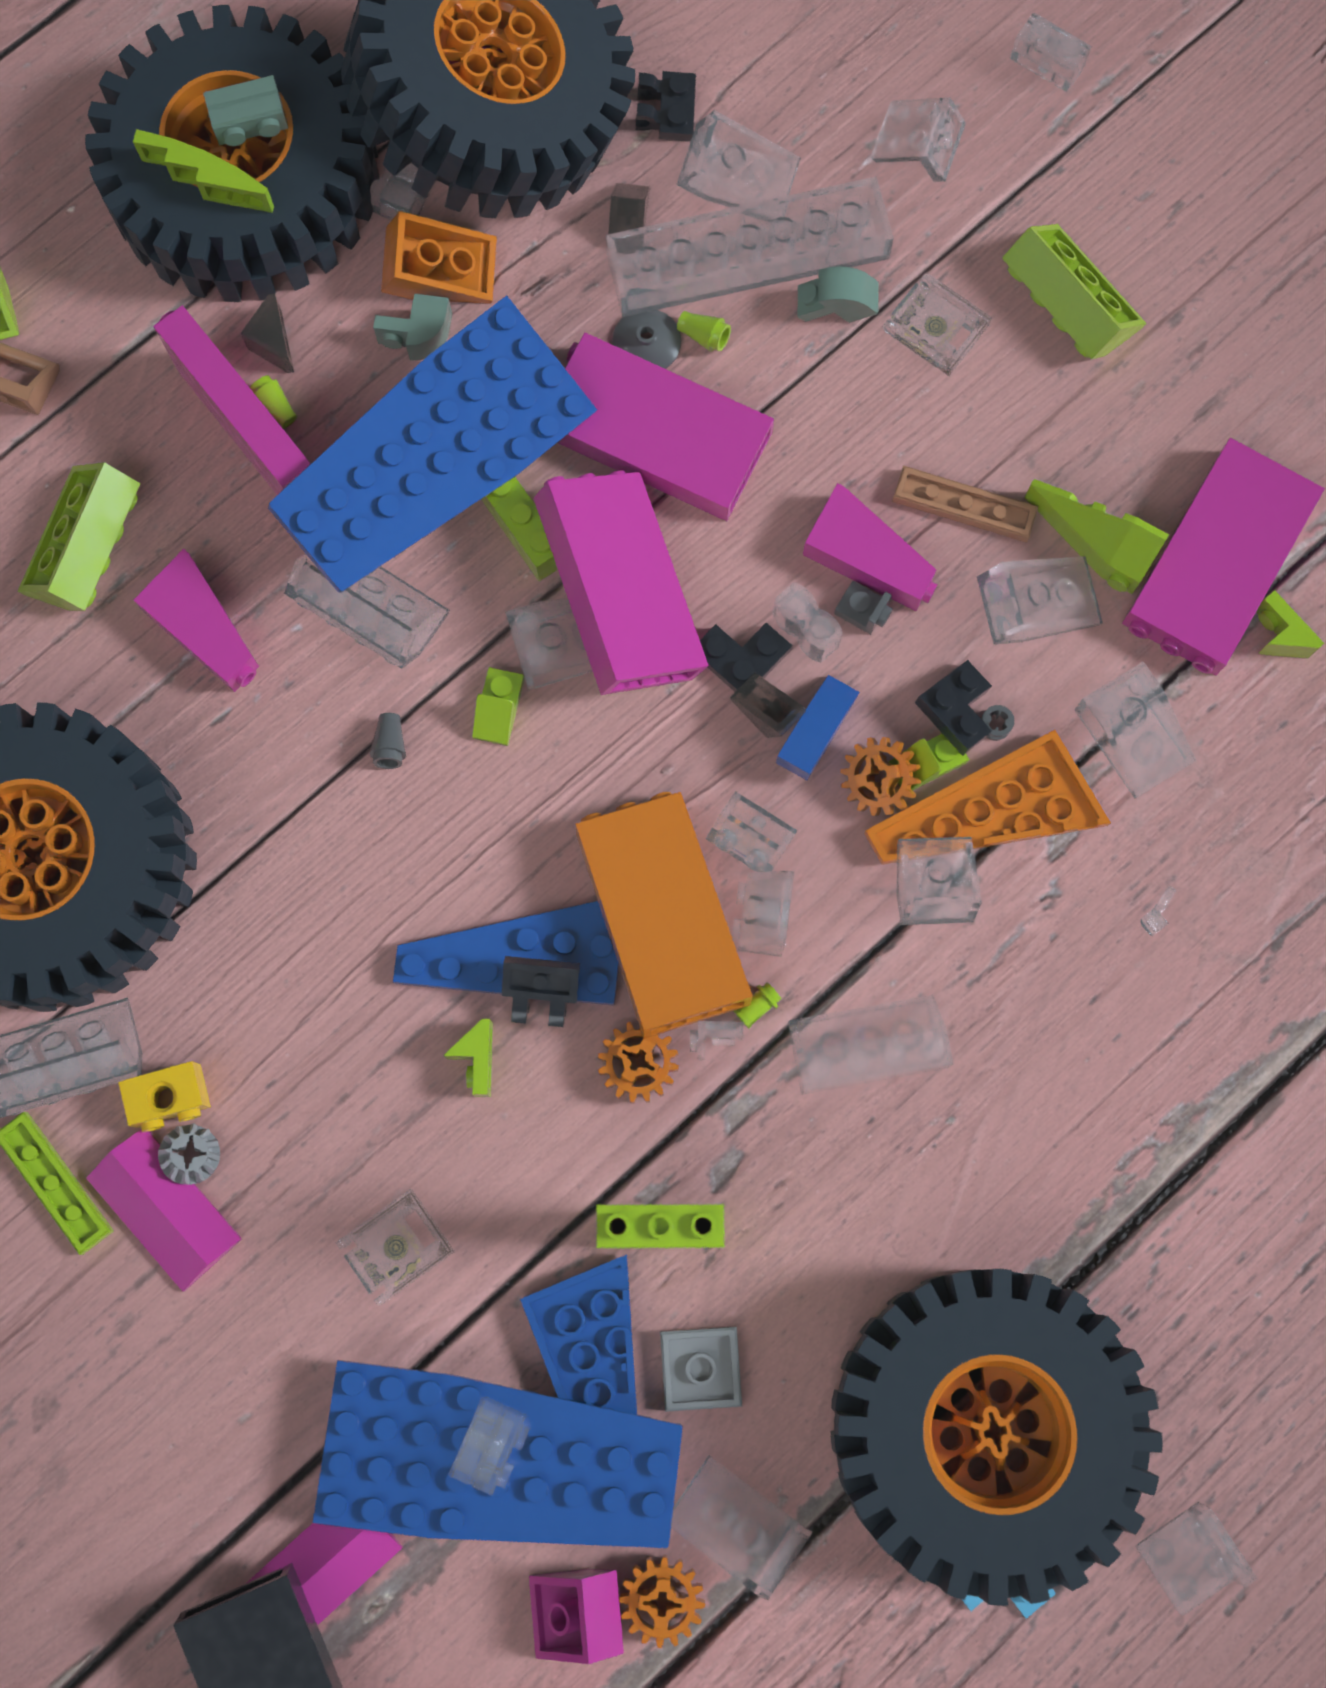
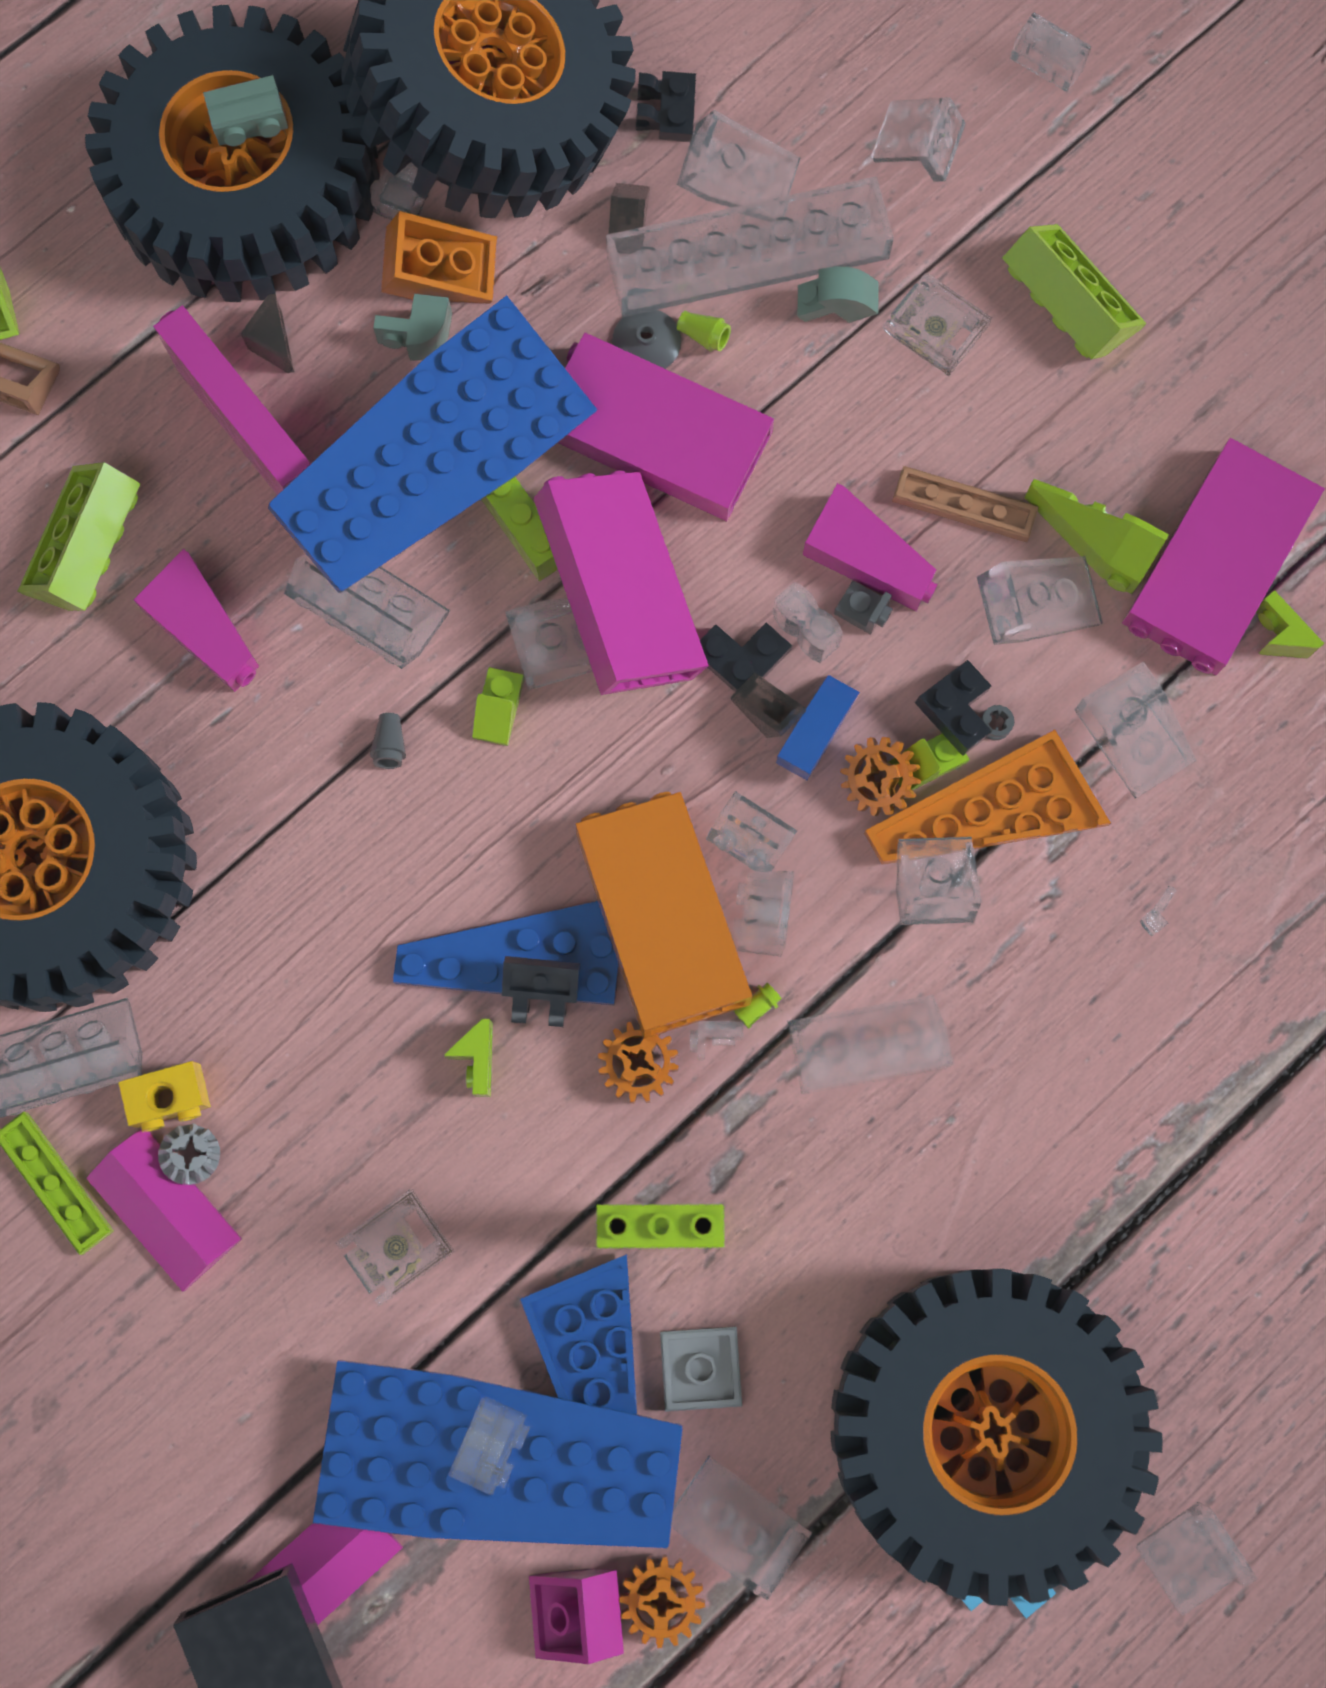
(215, 177): lime slope -> none
(274, 400): lime cone -> none

